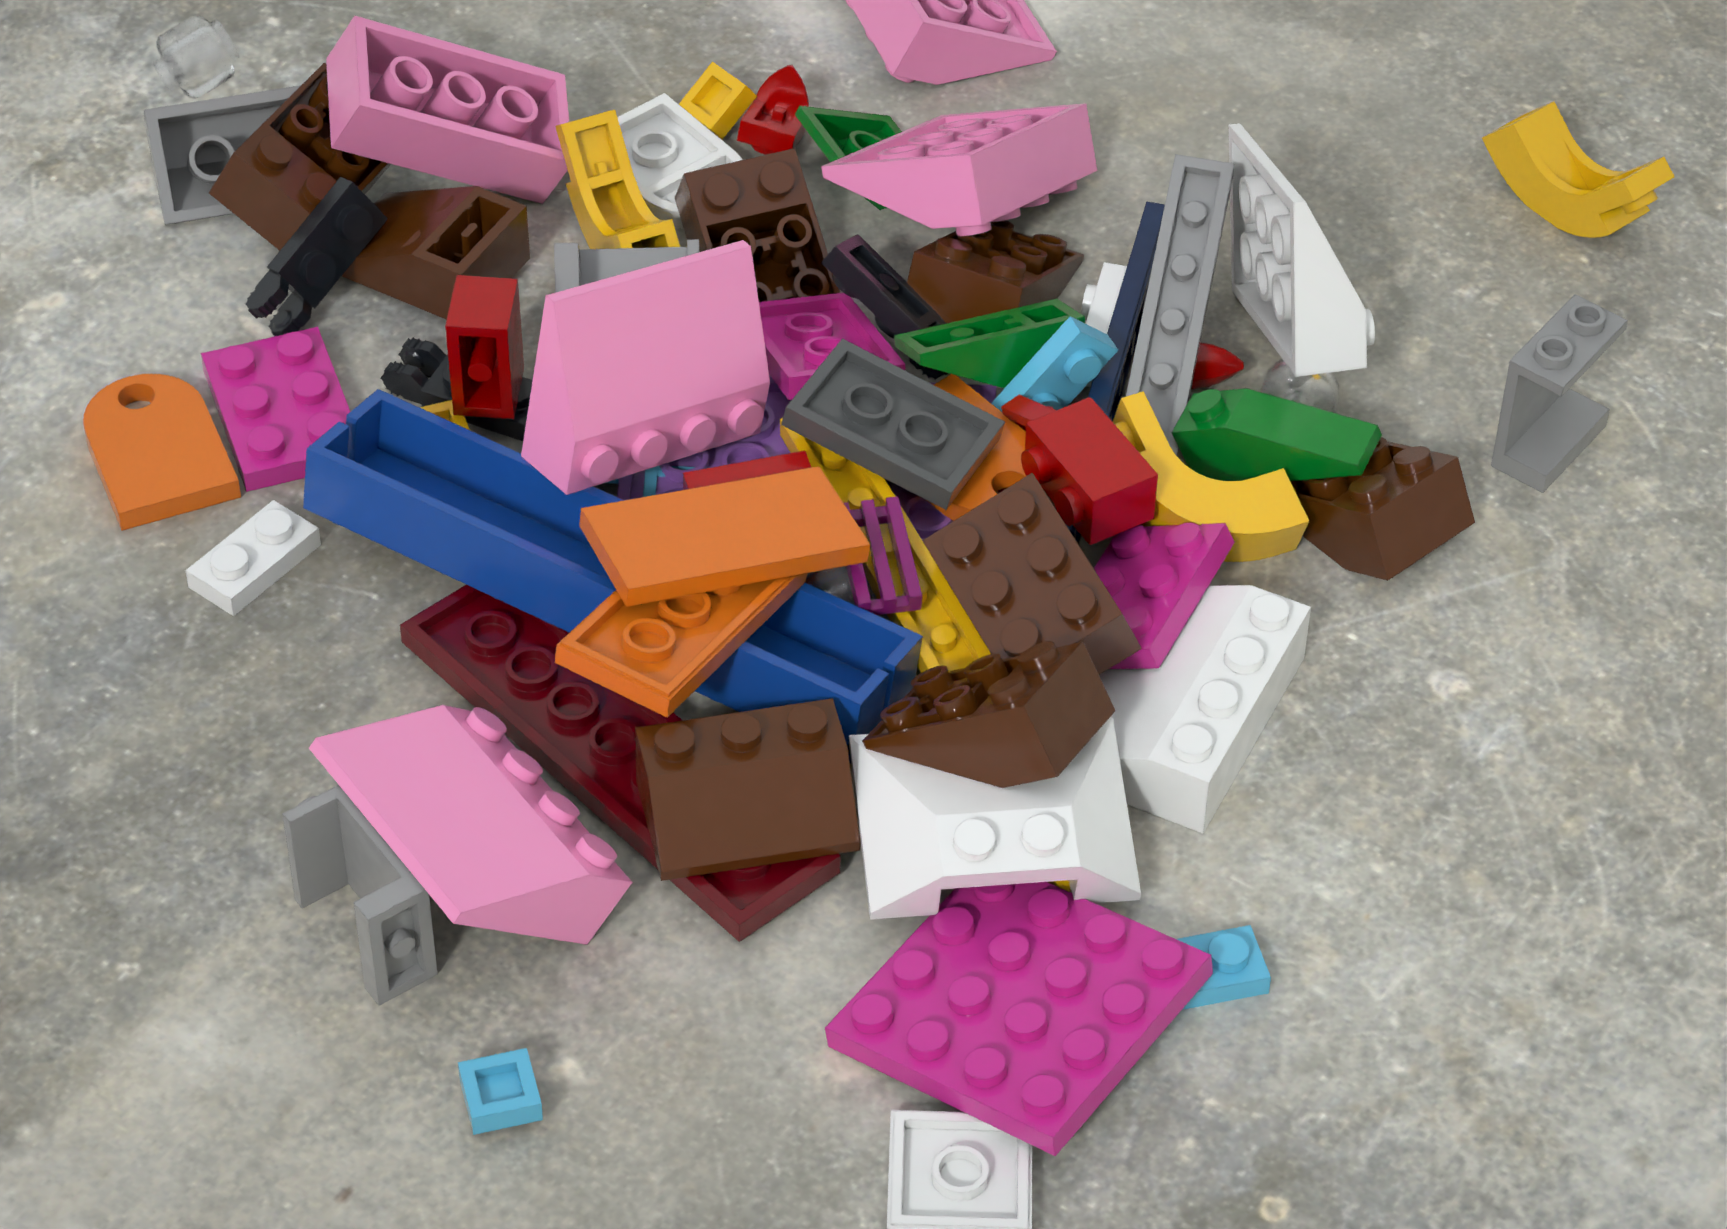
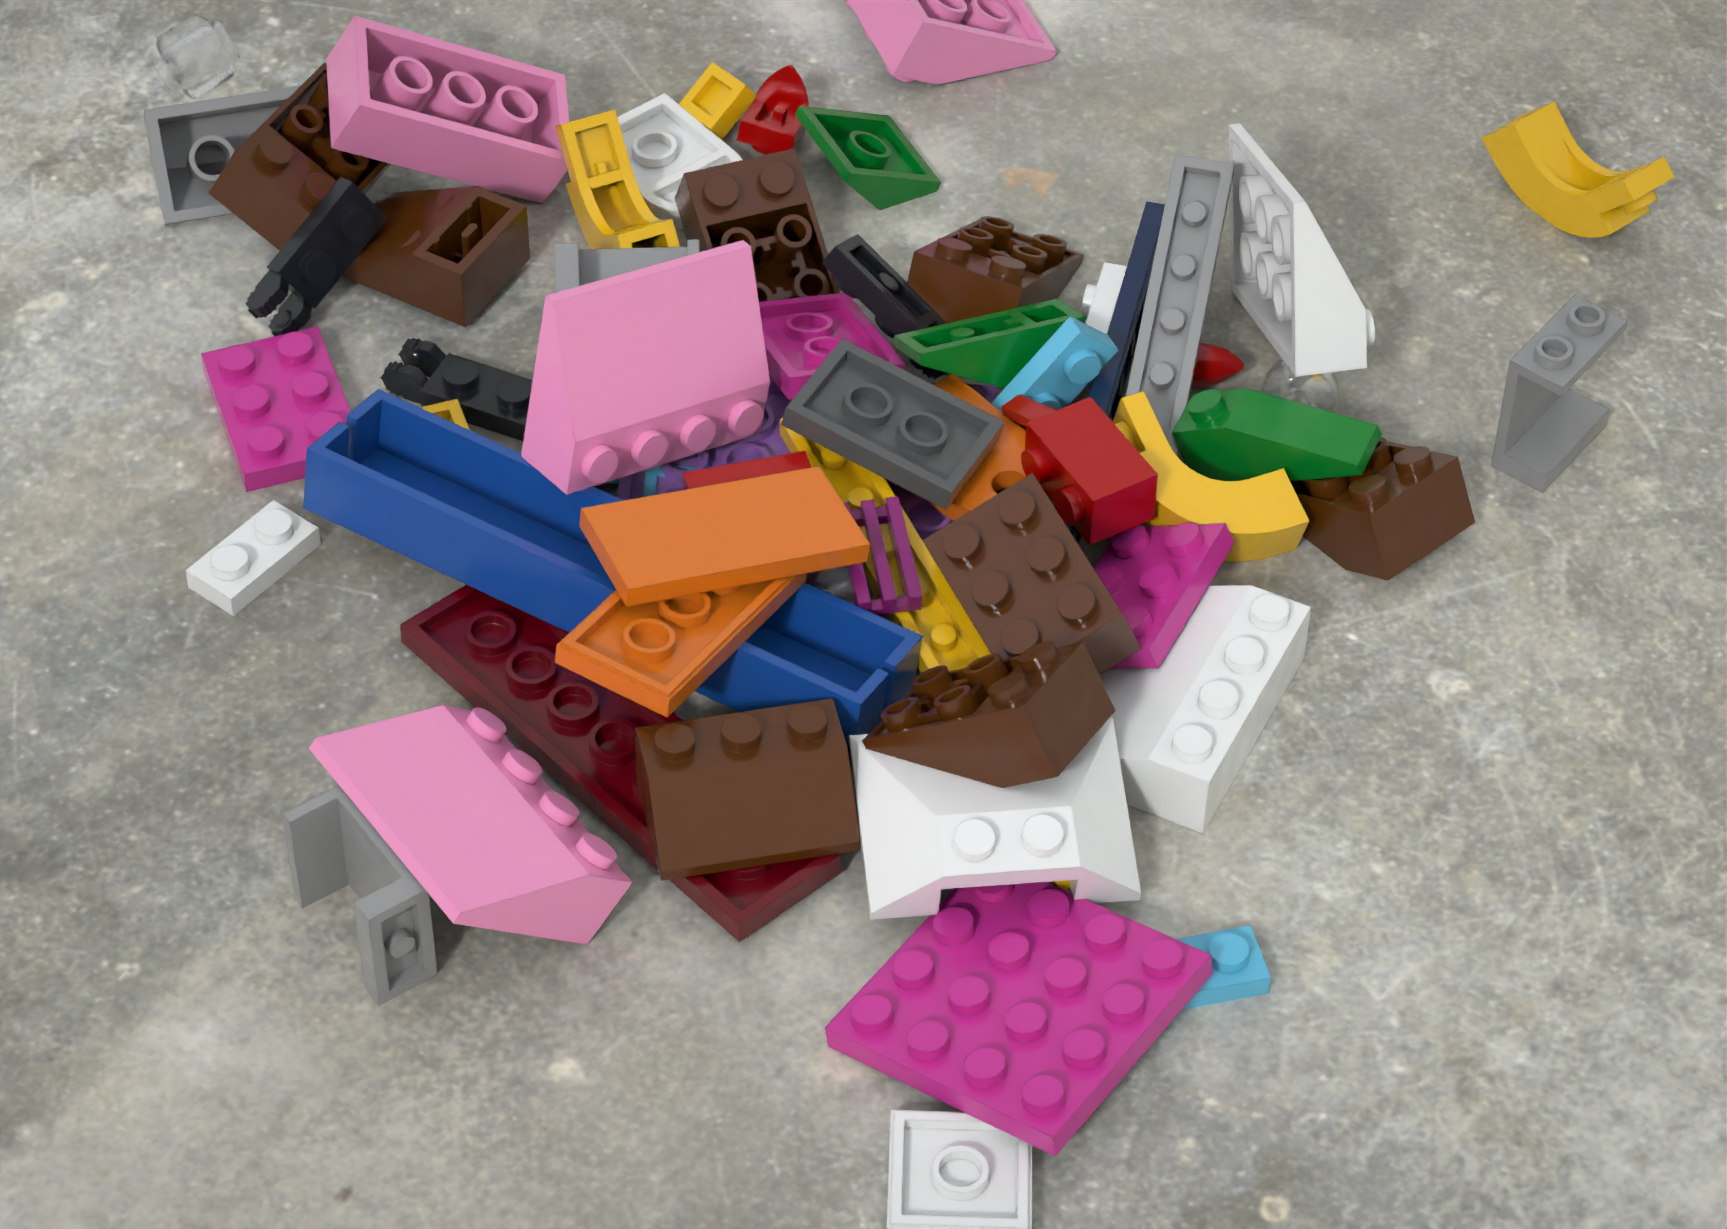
(160, 455): orange tile -> none
(485, 346): red brick -> none
(500, 1091): medium azure plate -> none
(973, 165): bright pink slope -> none

